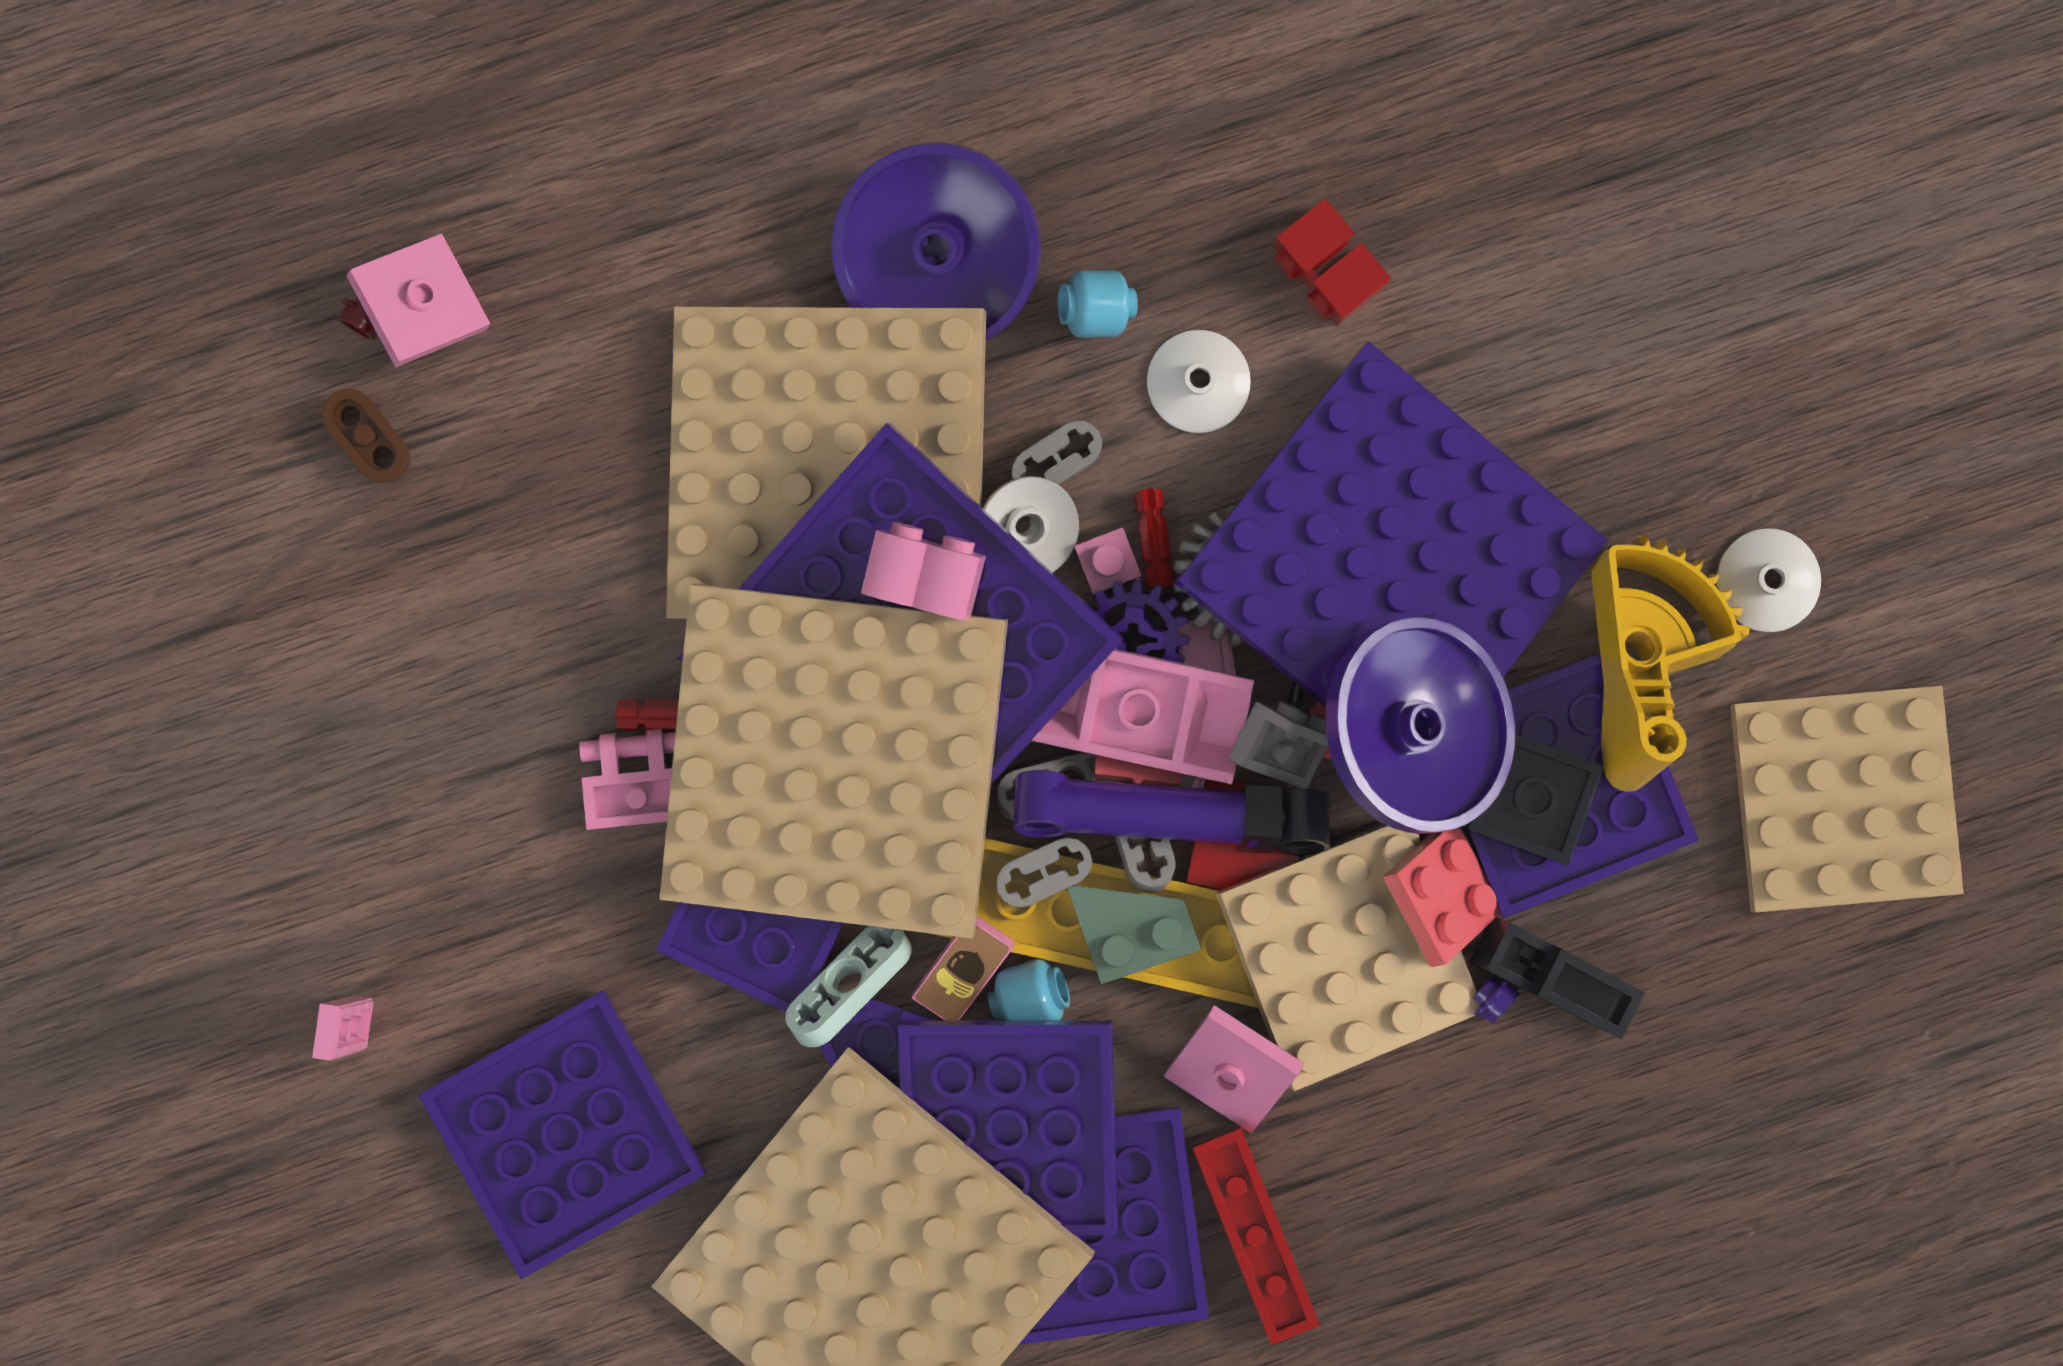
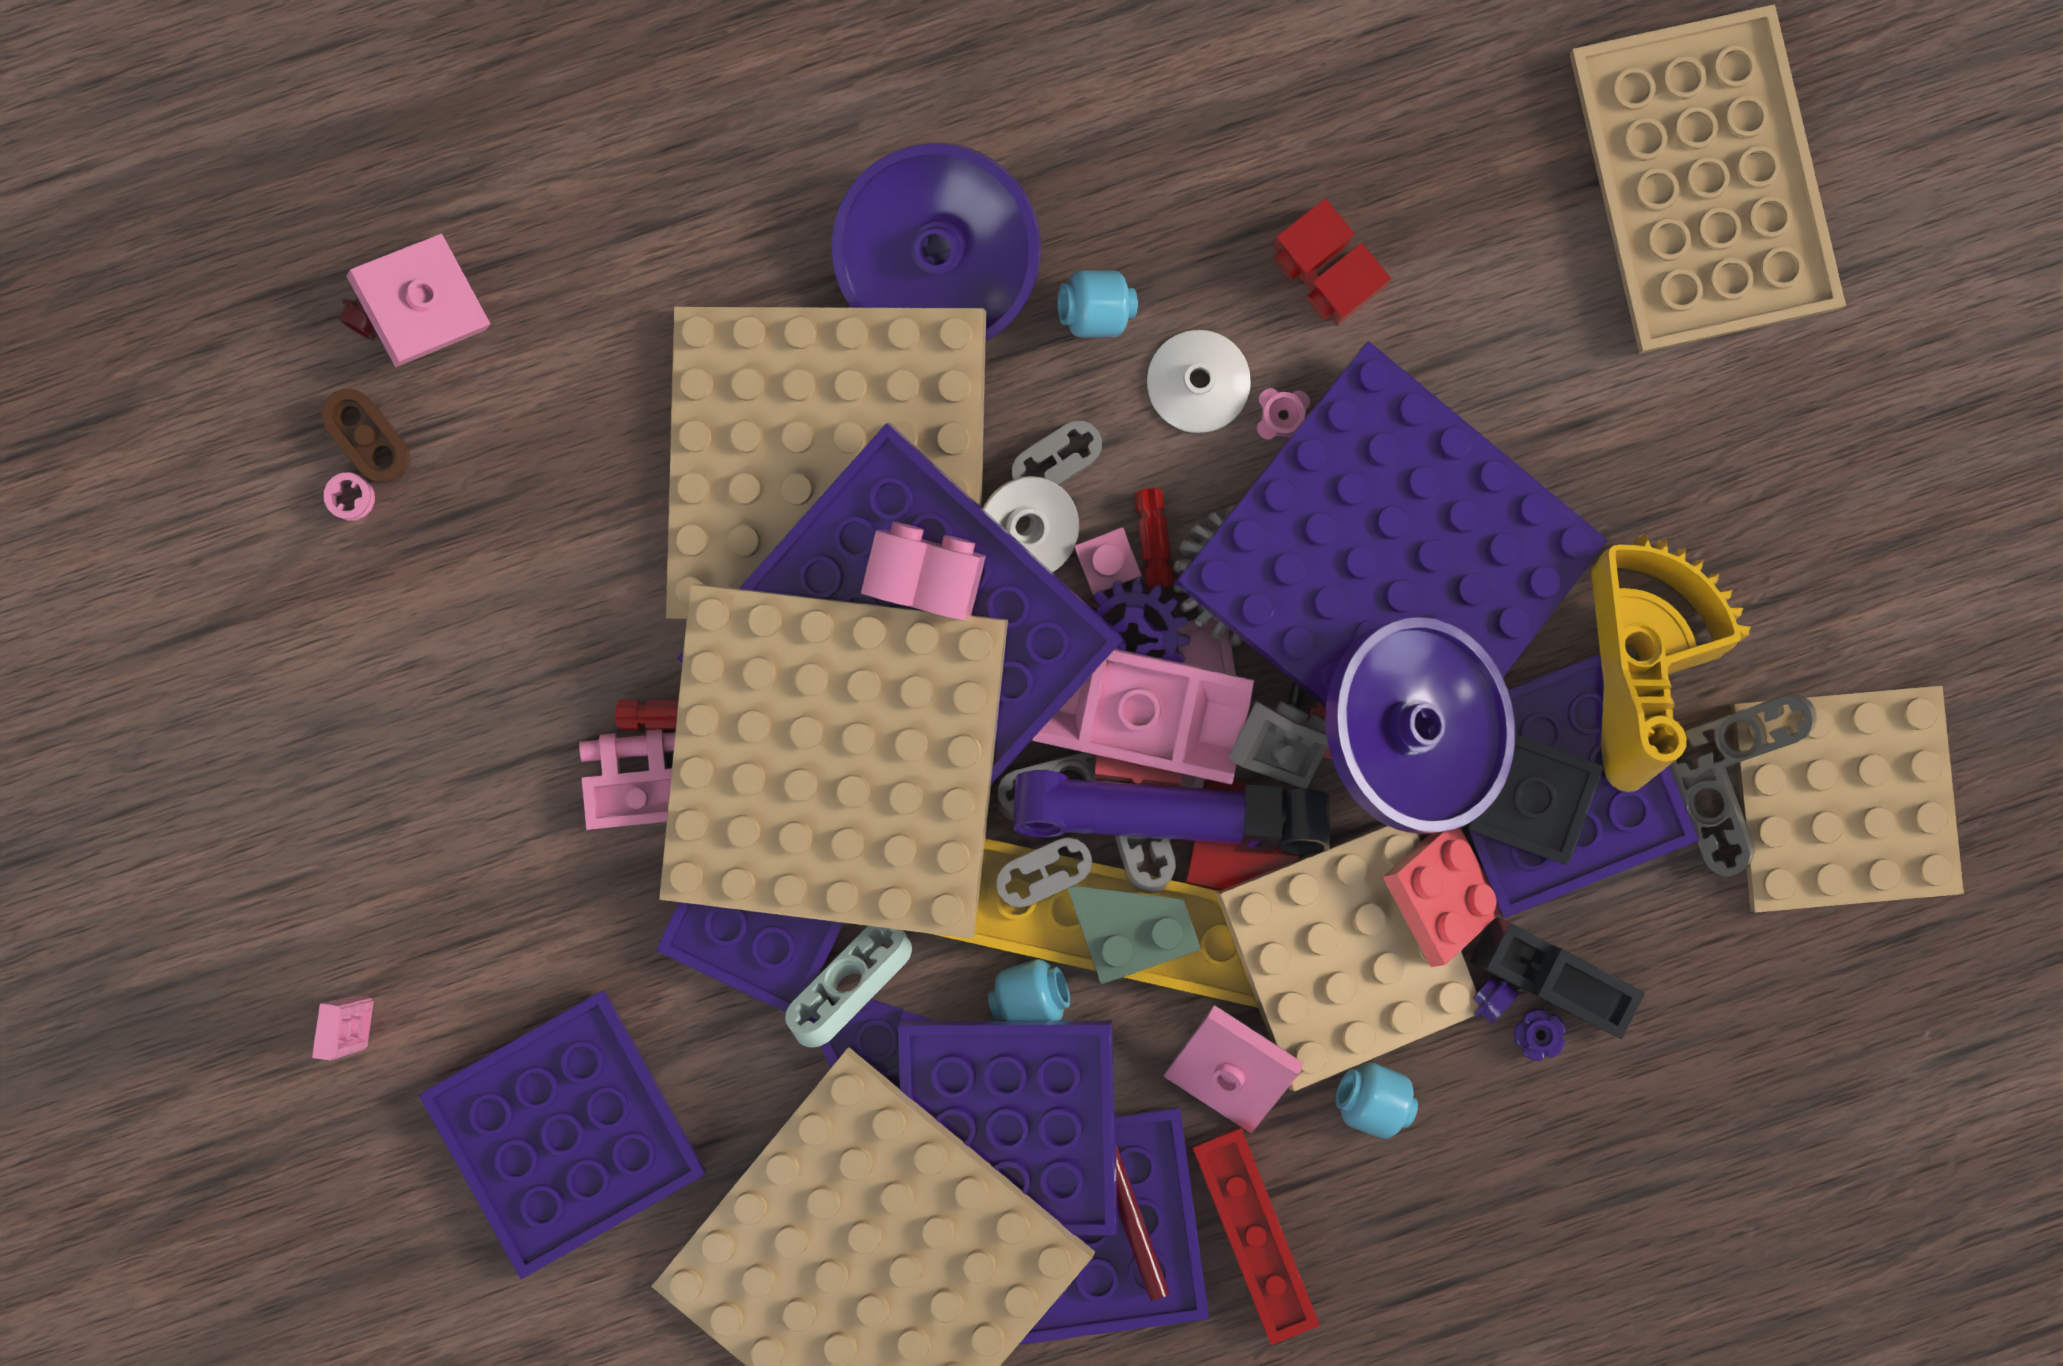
(336, 488): none -> bright pink bush
(962, 971): tile -> none
(1138, 1235): none -> dark red bar
(1272, 404): none -> bright pink plate
(1376, 1100): none -> medium azure head
(1526, 1034): none -> dark purple plate
(1707, 179): none -> tan plate
(1713, 774): none -> dark grey beam
(1744, 569): white dish -> none

